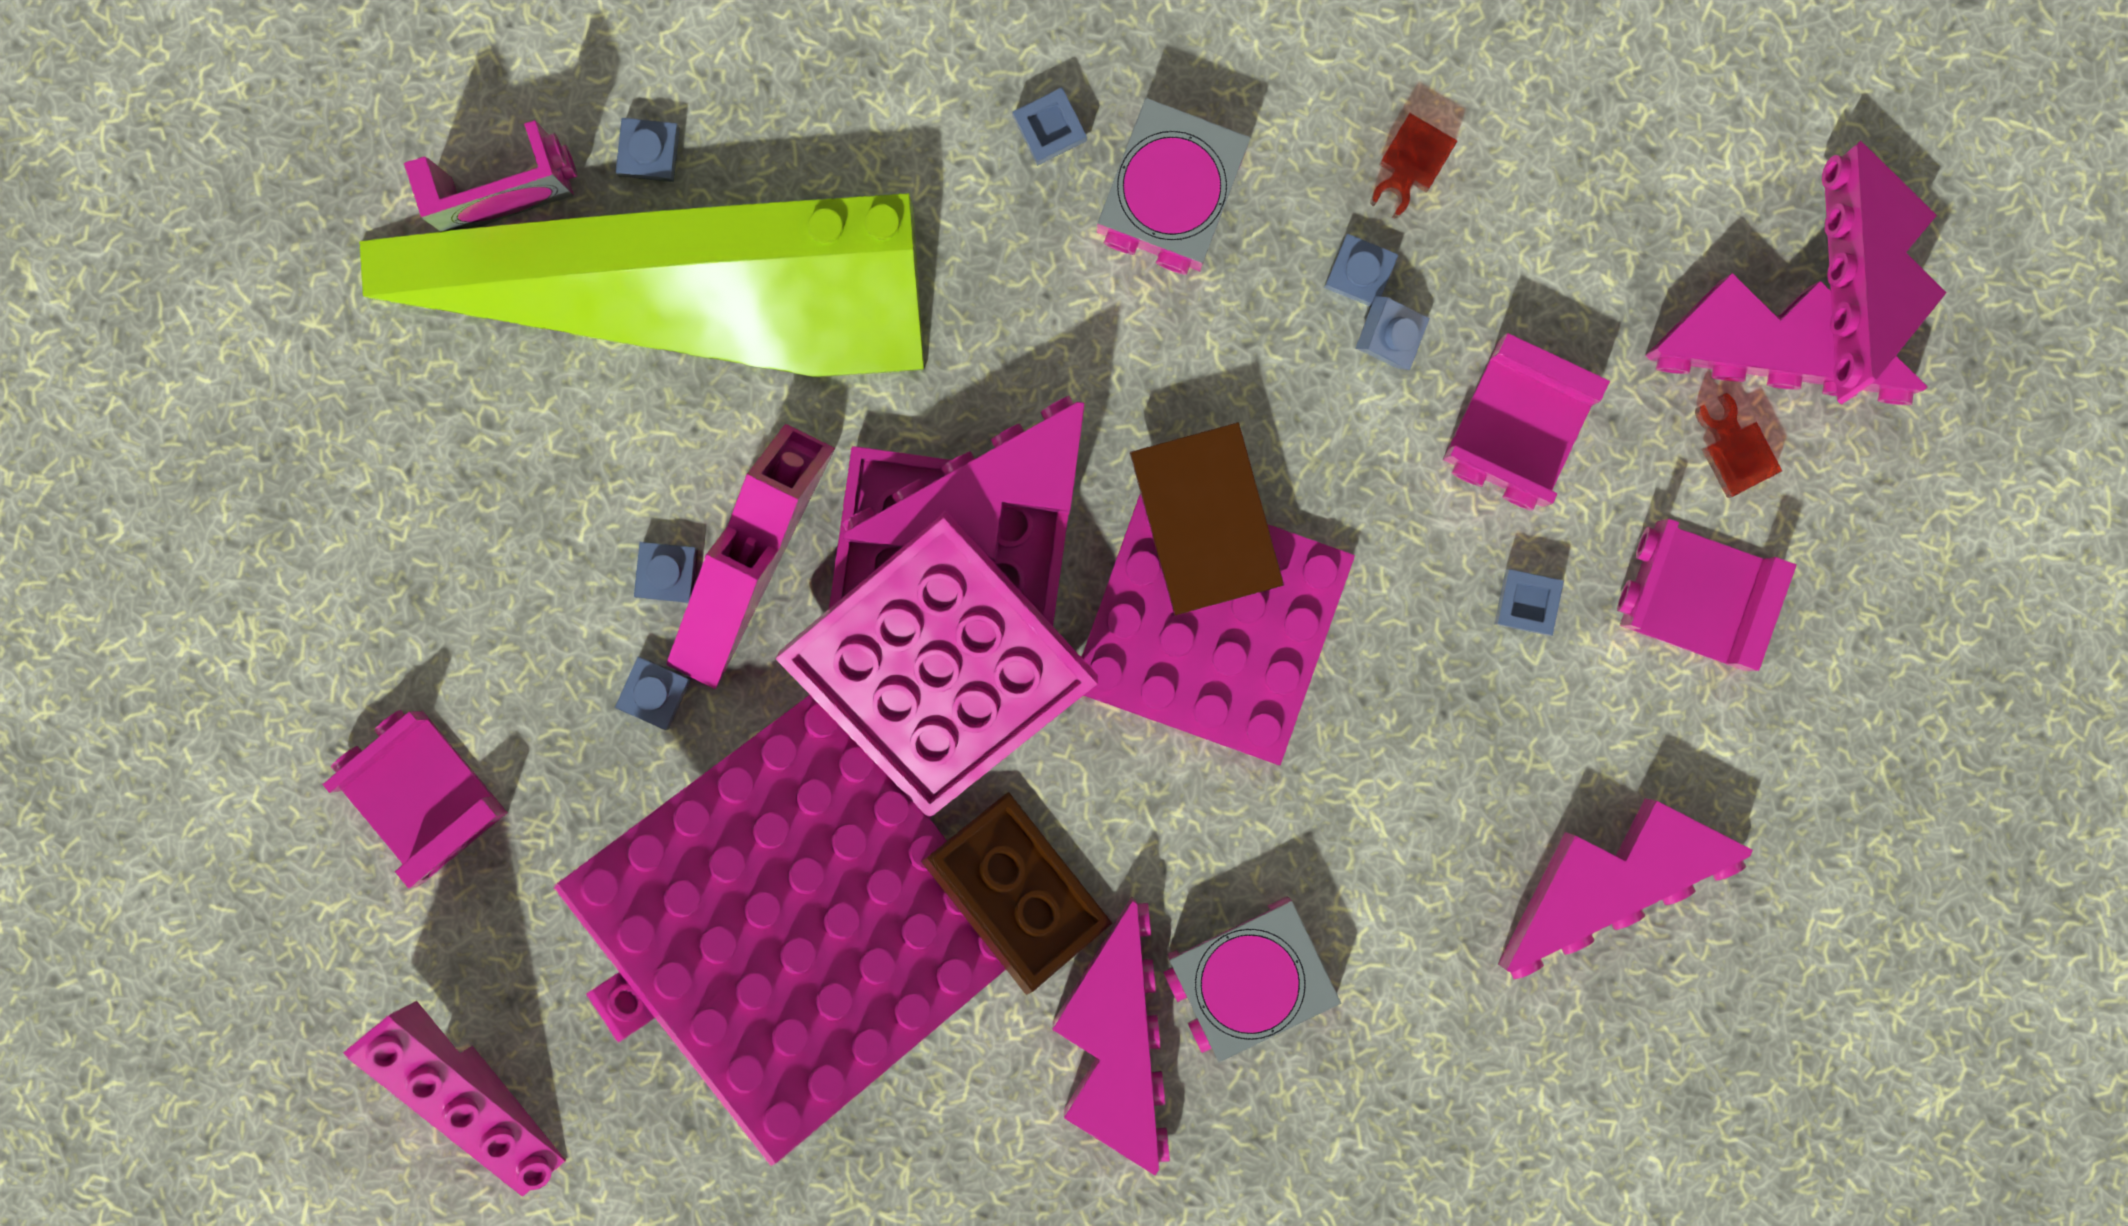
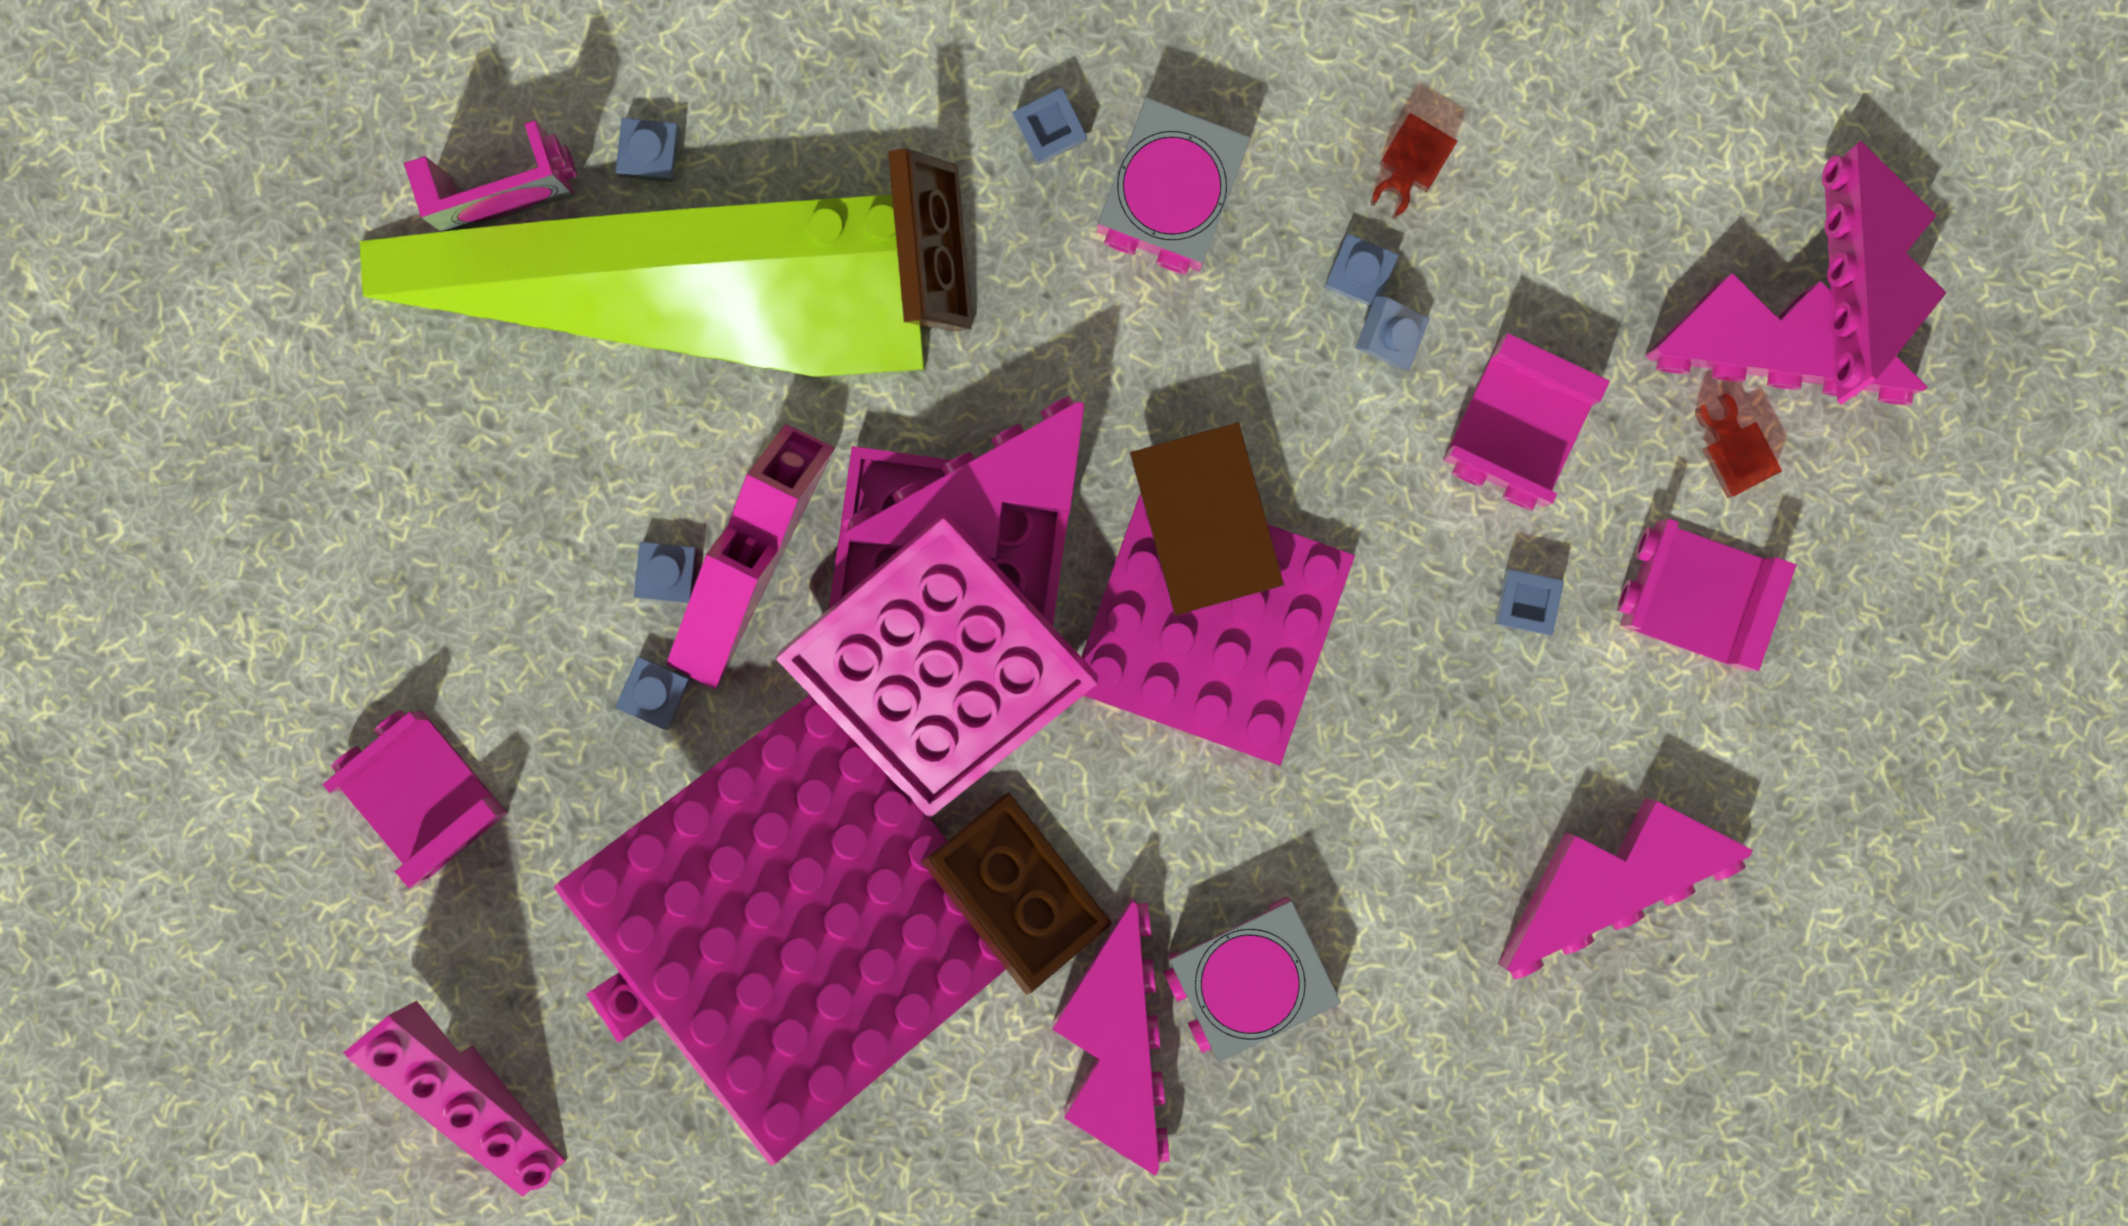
(930, 241): none -> reddish brown tile

